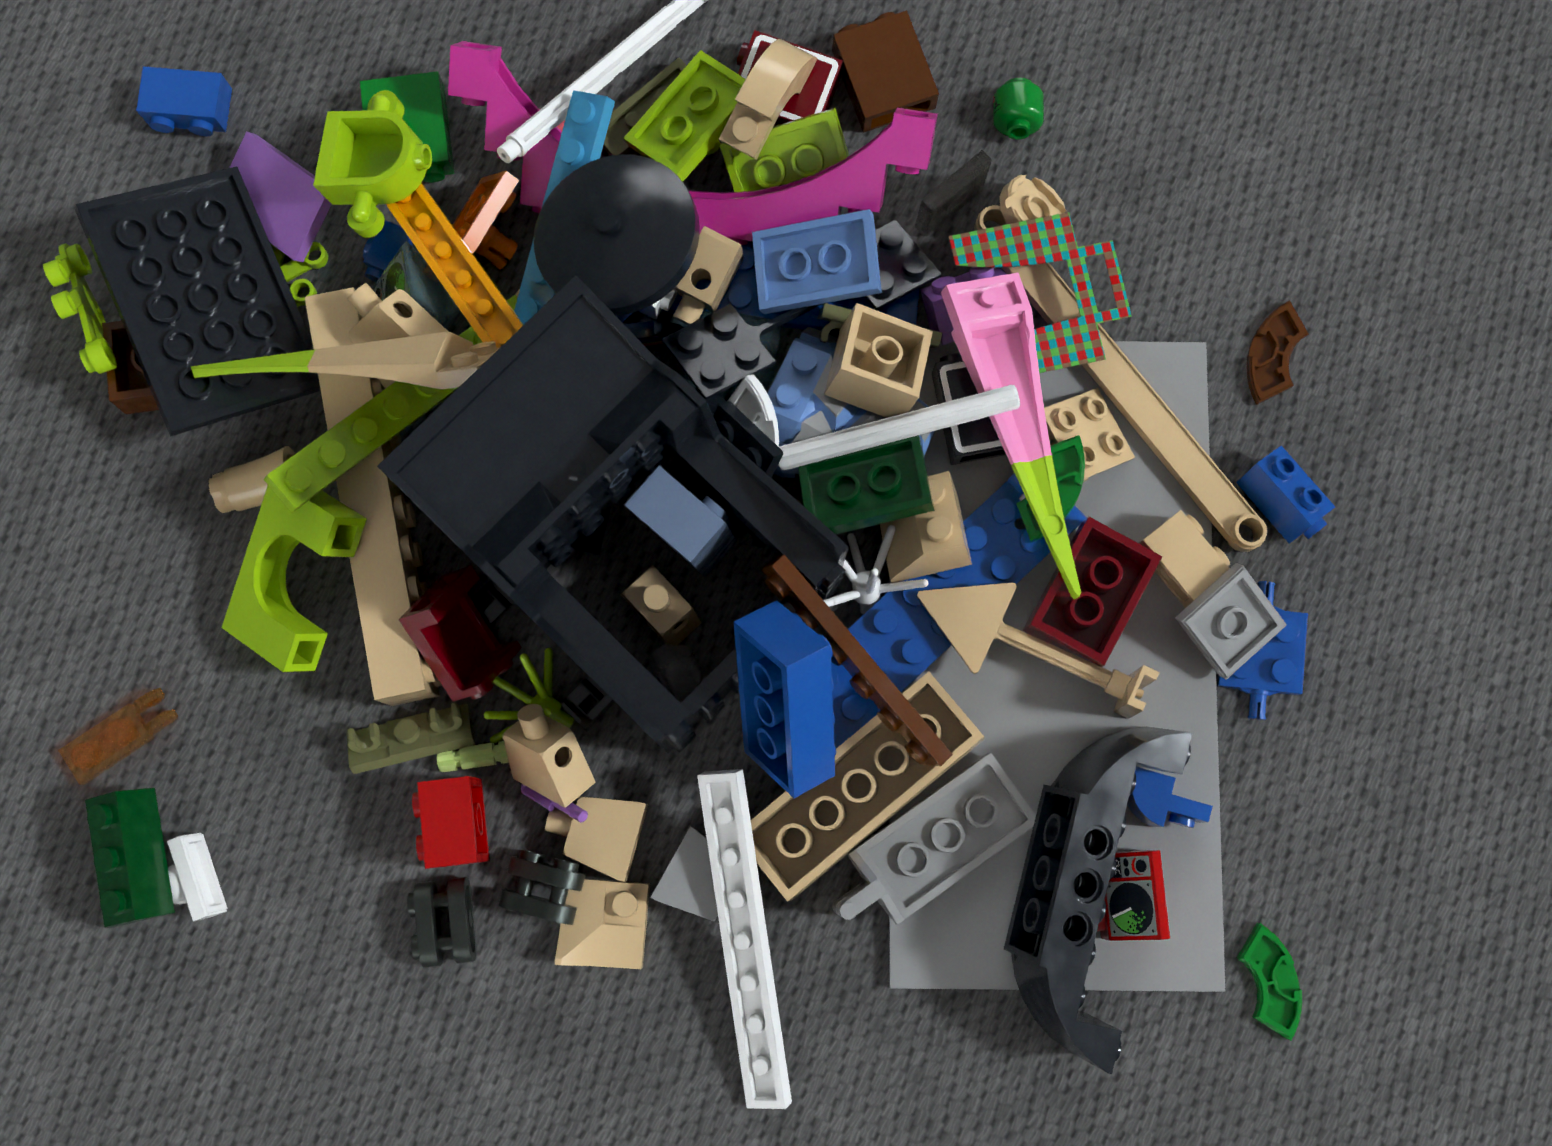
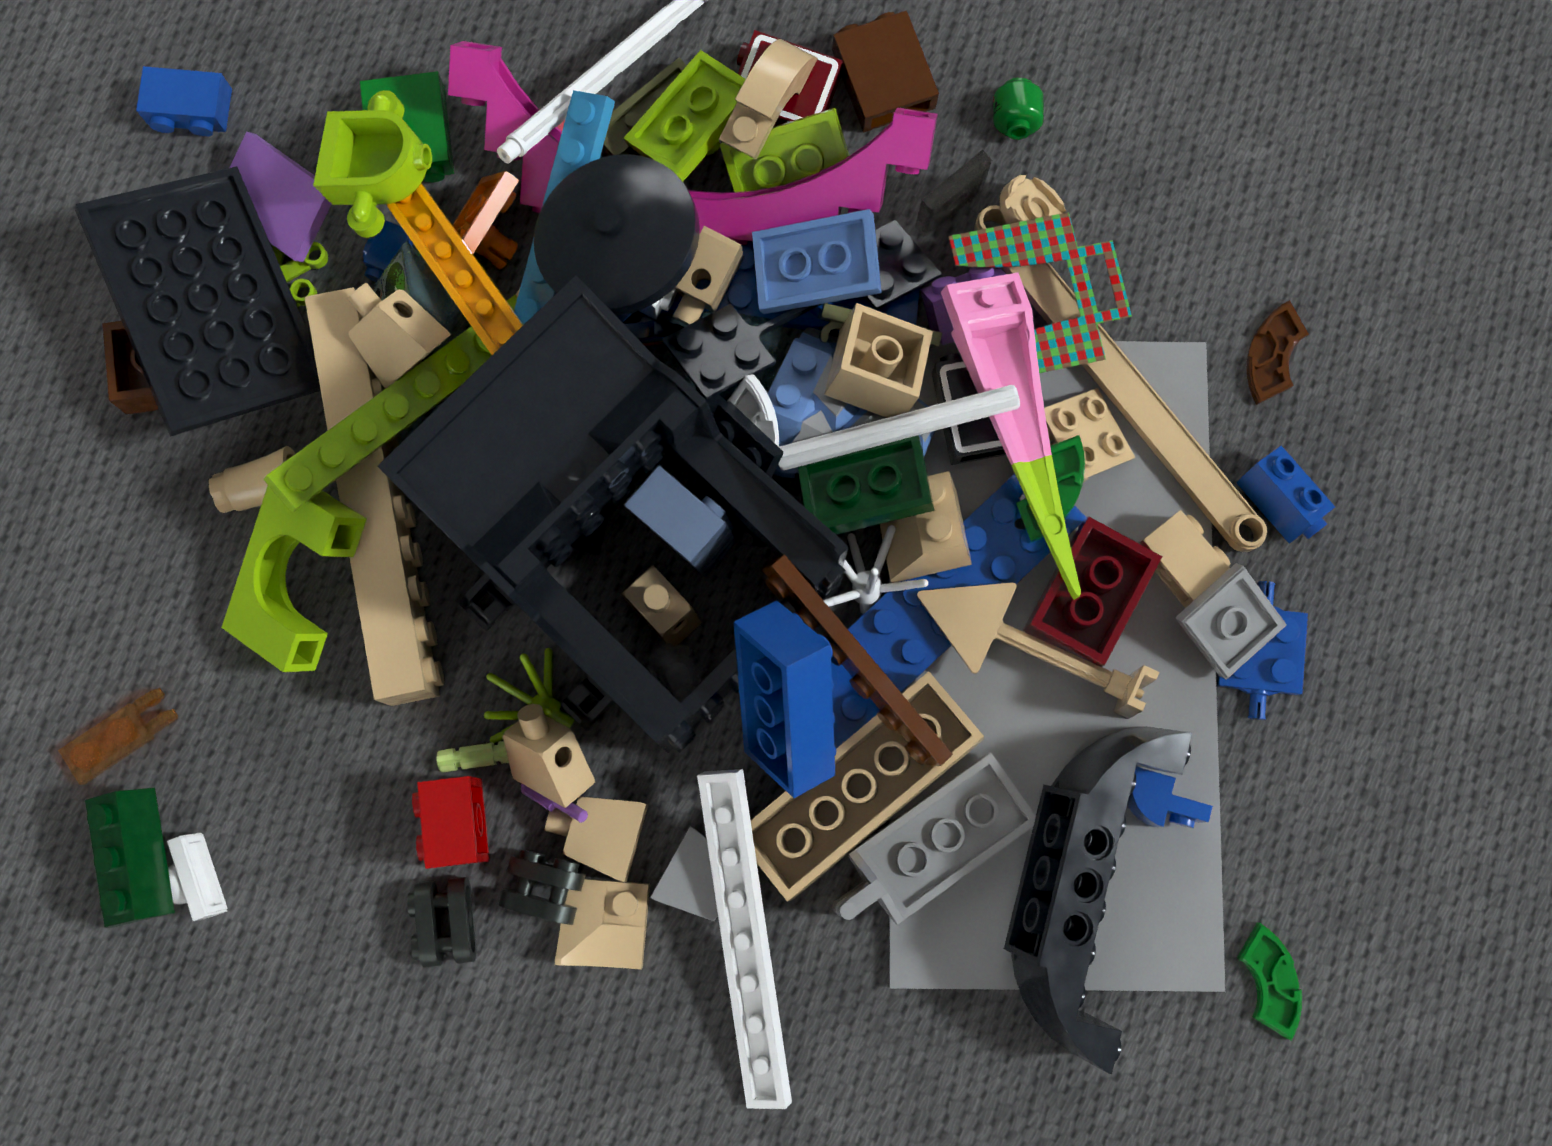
(74, 264): lime plant -> none
(410, 738): olive plate -> none
(424, 360): tan plate -> none
(456, 637): dark red panel -> none
(1136, 899): slope -> none

